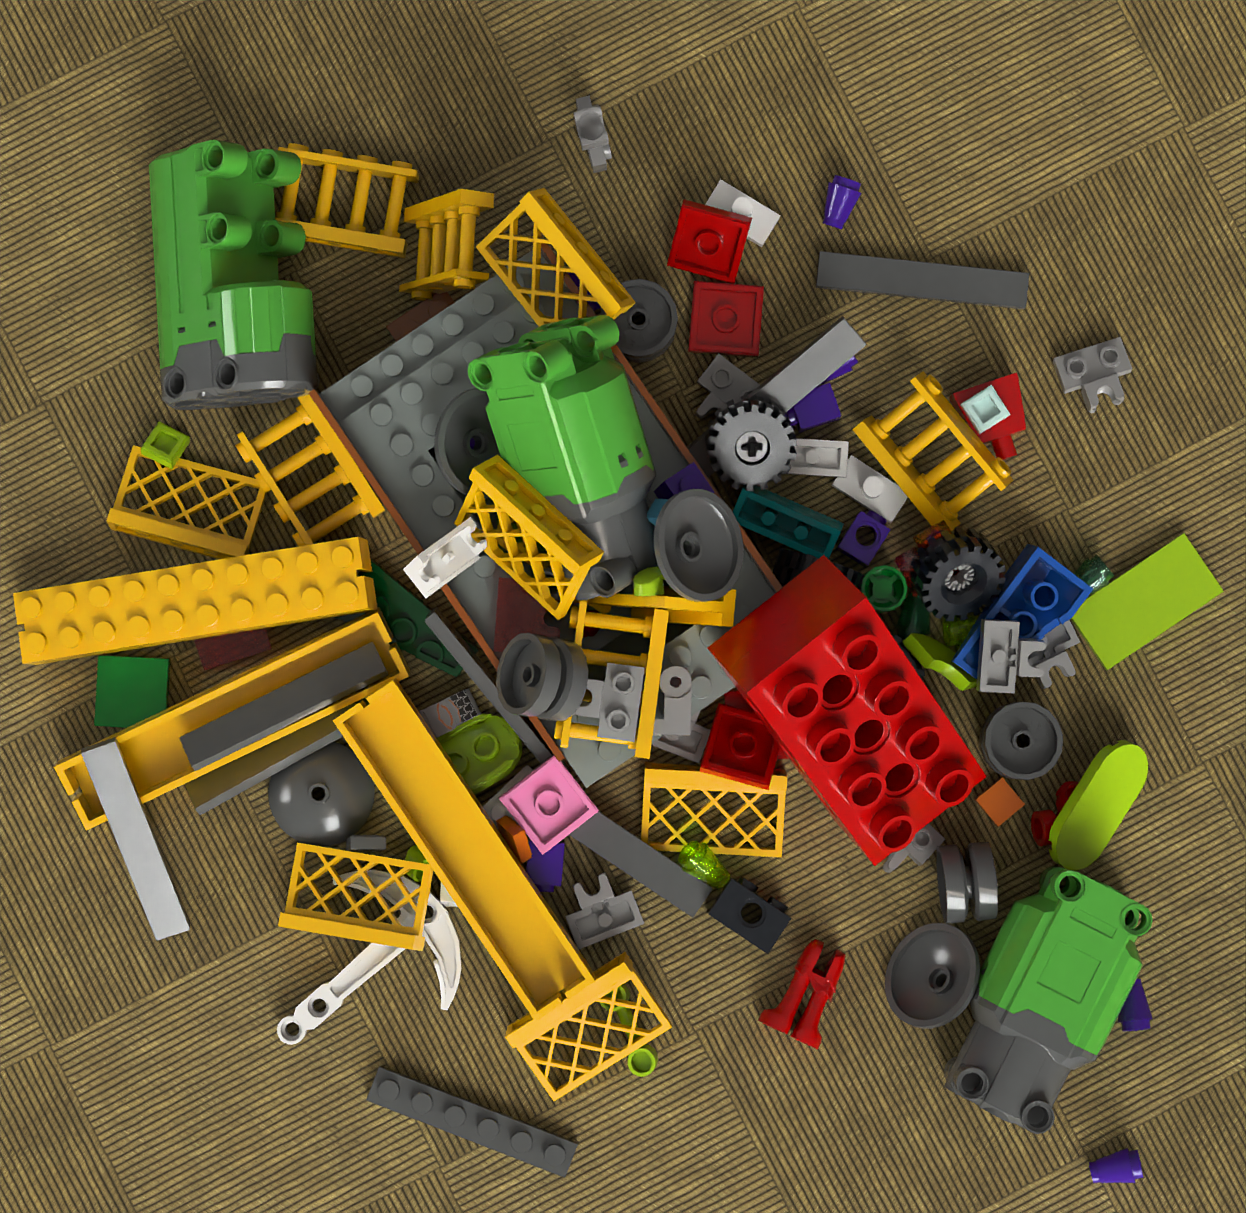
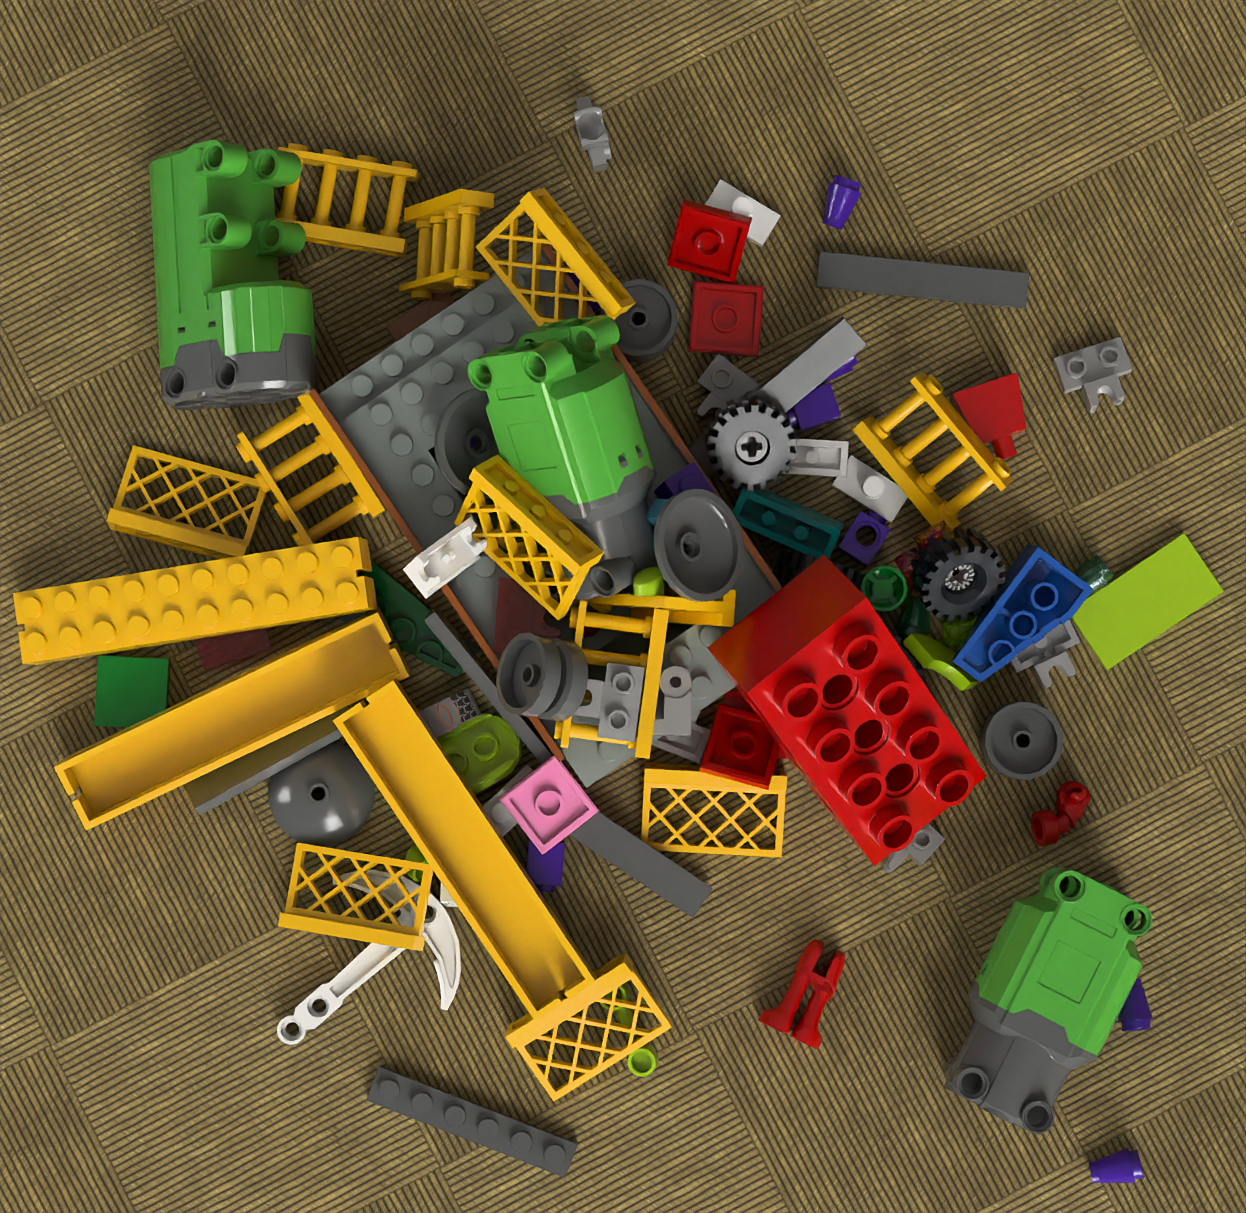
(135, 838): tile -> none
(165, 445): lime tile -> none
(283, 706): dark grey tile -> none
(366, 843): dark grey tile -> none
(515, 838): orange tile -> none
(602, 914): light grey plate -> none
(703, 864): clear neon green cone -> none
(762, 932): black brick -> none
(919, 970): dark grey dish -> none
(970, 881): dark grey wheel -> none
(985, 409): light aqua tile -> none
(999, 801): orange tile -> none
(1004, 656): light grey plate -> none
(1098, 805): lime tile -> none

